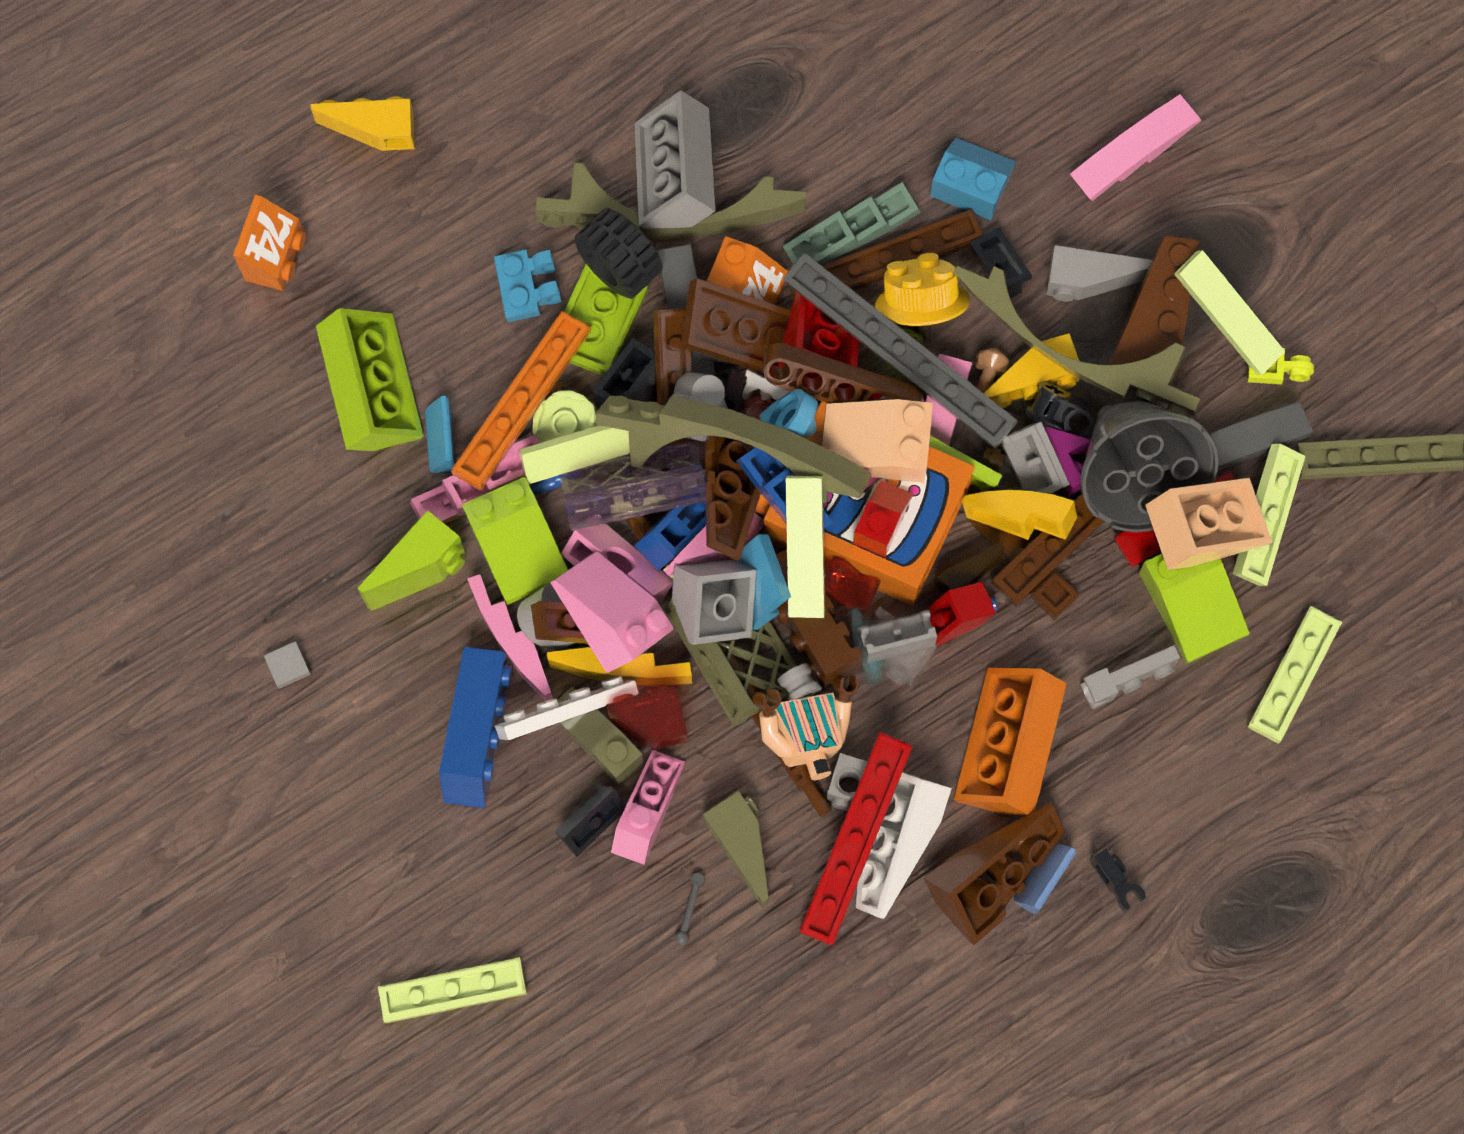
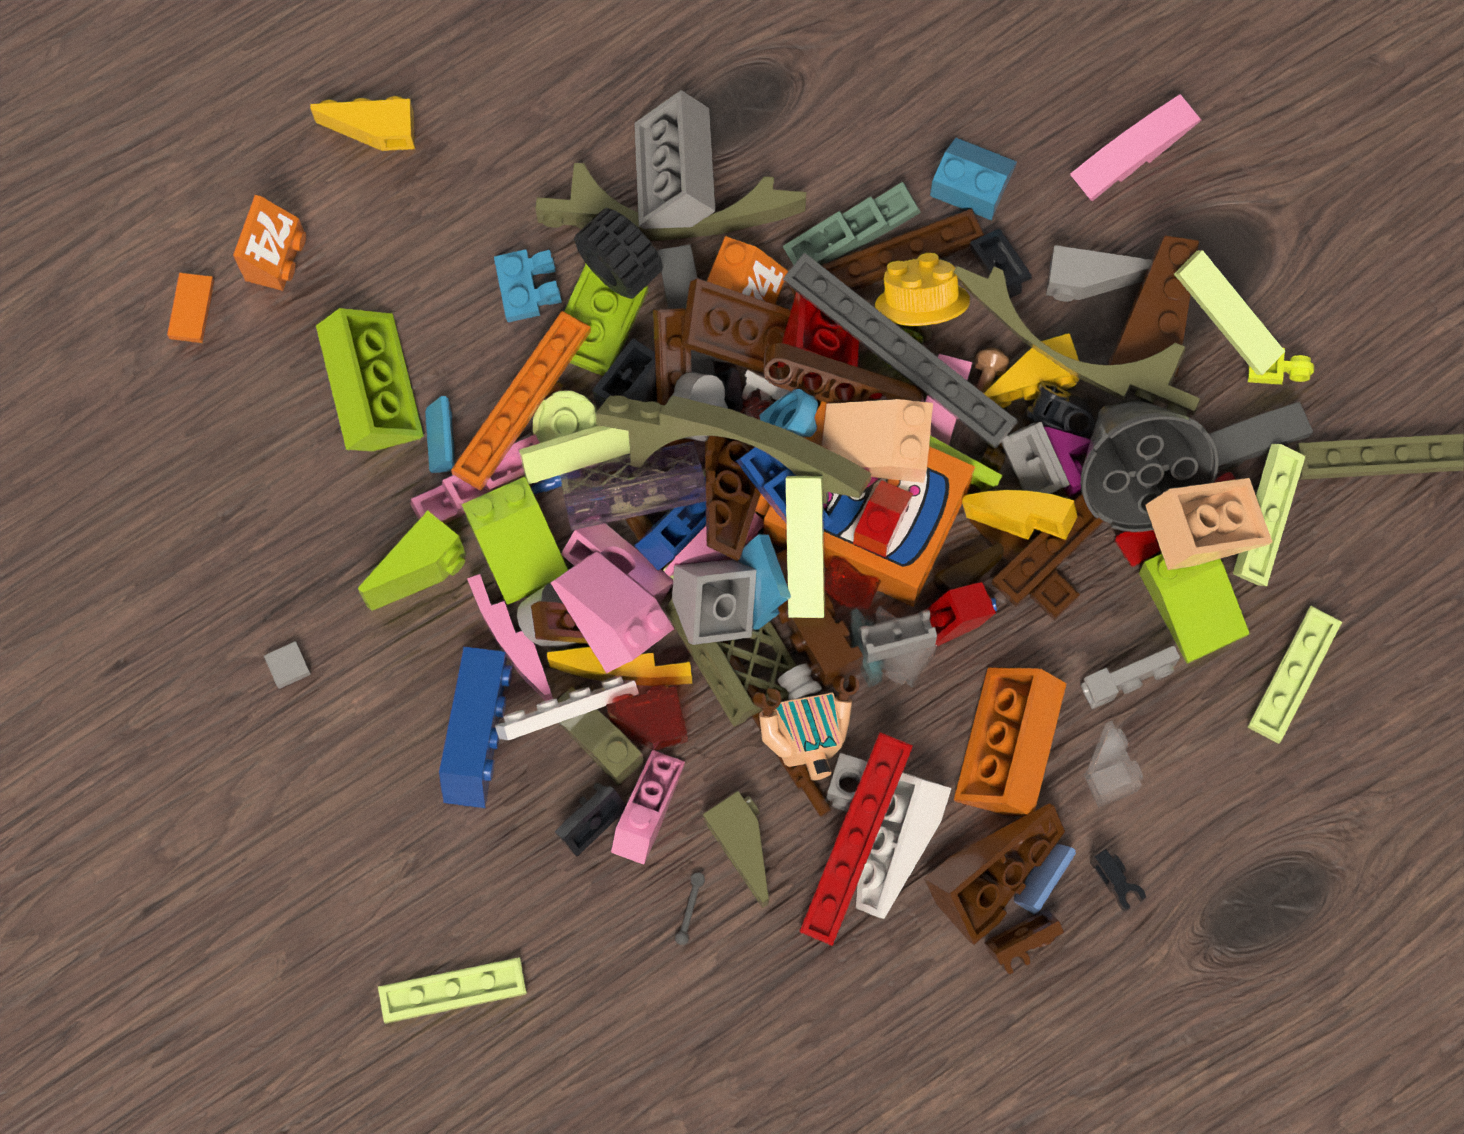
(190, 307): none -> orange tile
(1032, 933): none -> reddish brown plate
(1110, 770): none -> clear slope

